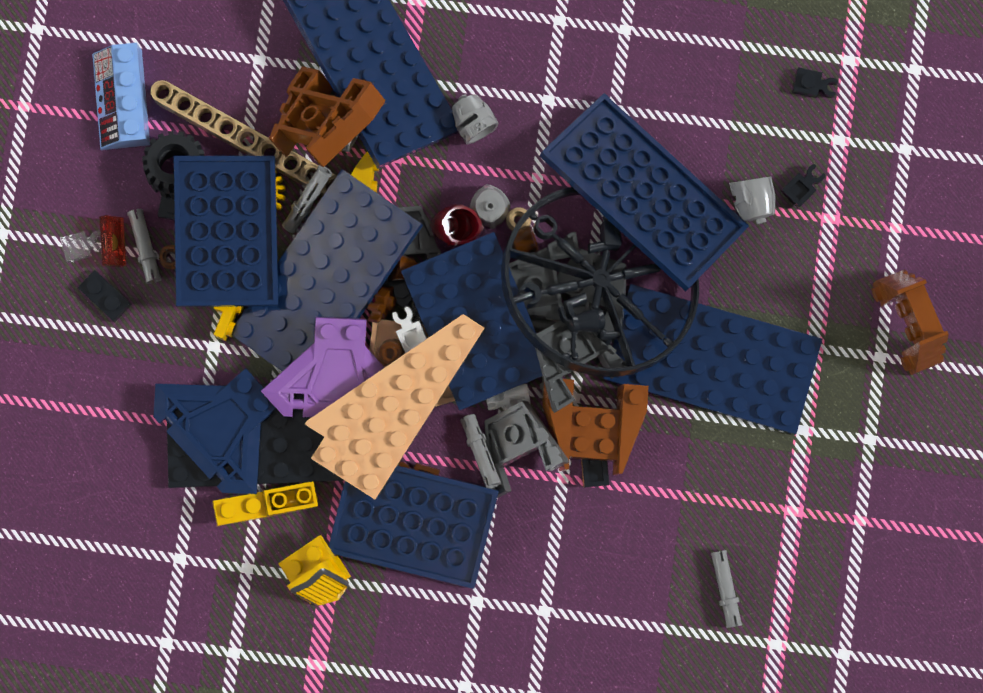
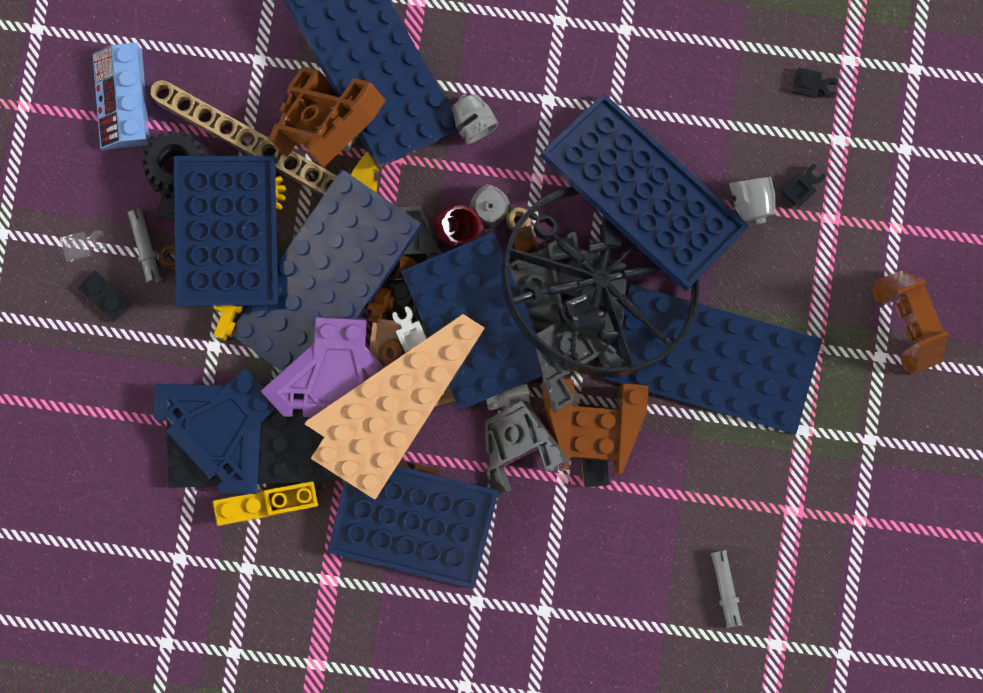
(112, 241): clear red tile -> none
(293, 220): light grey pin -> none
(316, 573): yellow piece -> none
(476, 441): light grey pin -> none

